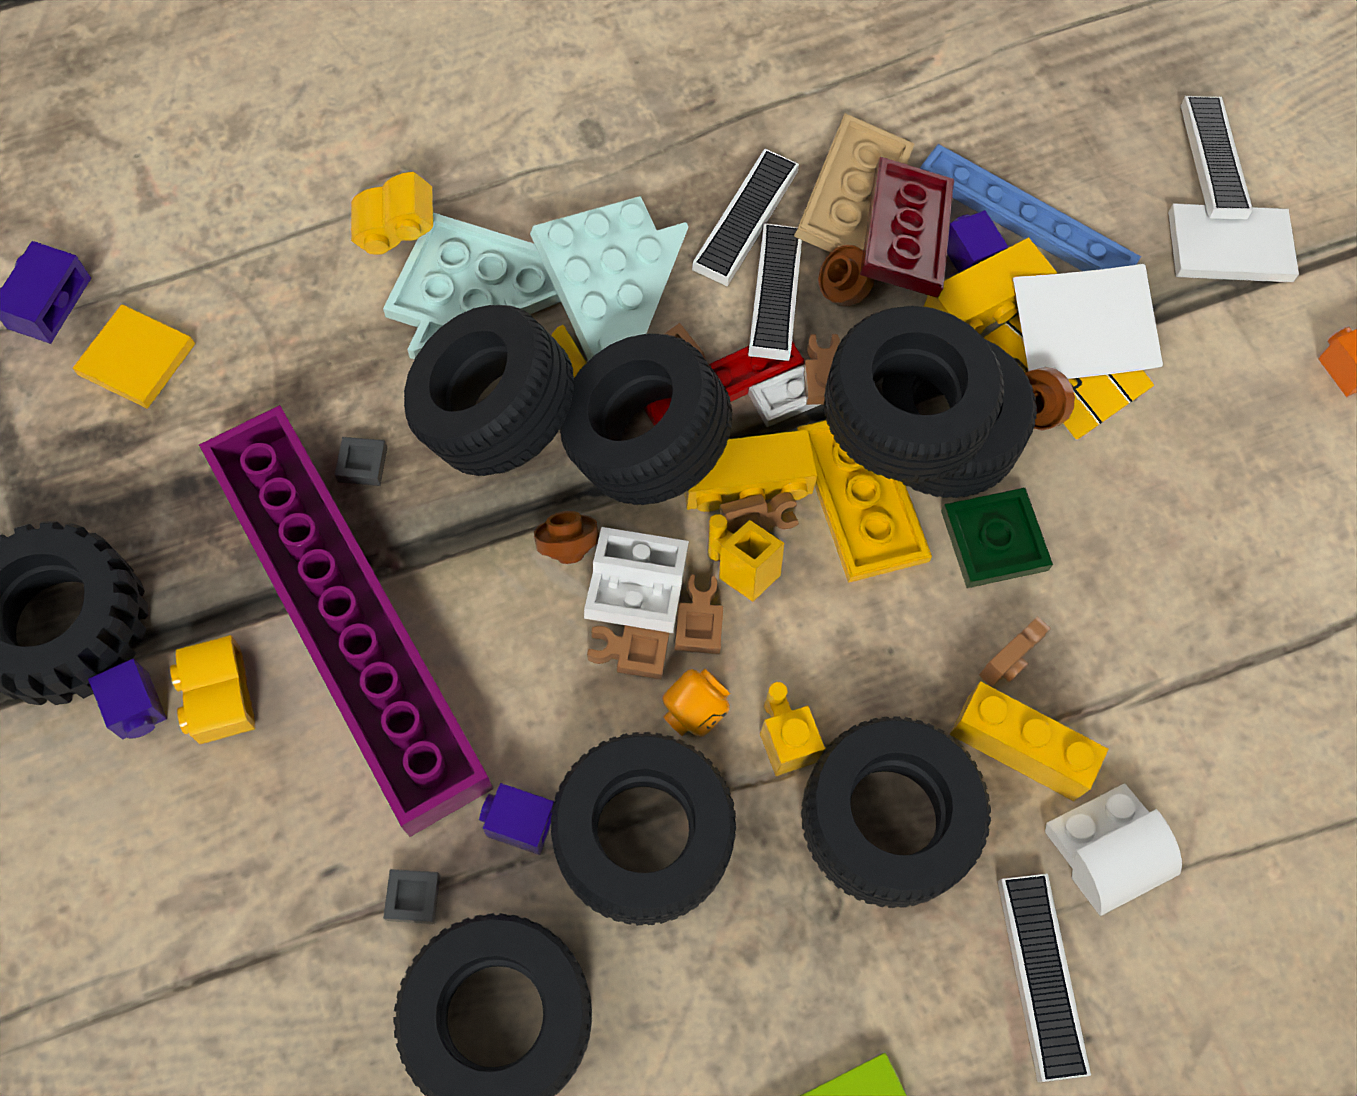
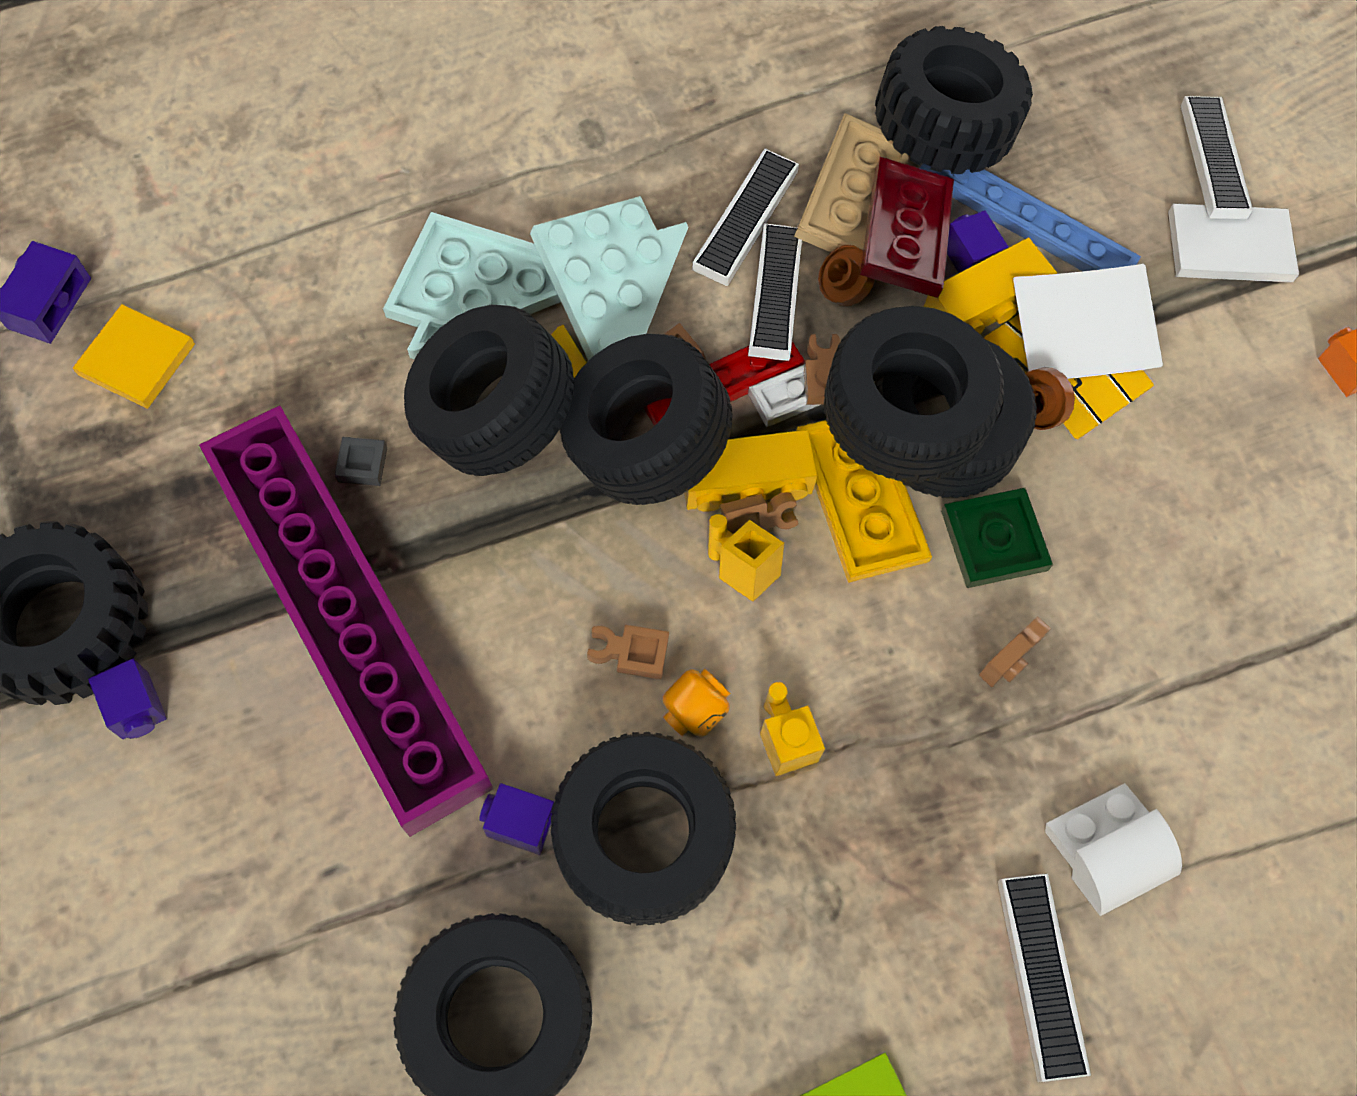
(213, 690): yellow brick -> none
(392, 213): yellow brick -> none
(411, 896): dark grey tile -> none
(566, 536): dark orange plate -> none
(636, 580): white brick -> none
(699, 622): medium nougat plate -> none
(943, 774): black tyre -> none
(953, 99): none -> black tyre
(1029, 742): yellow brick -> none

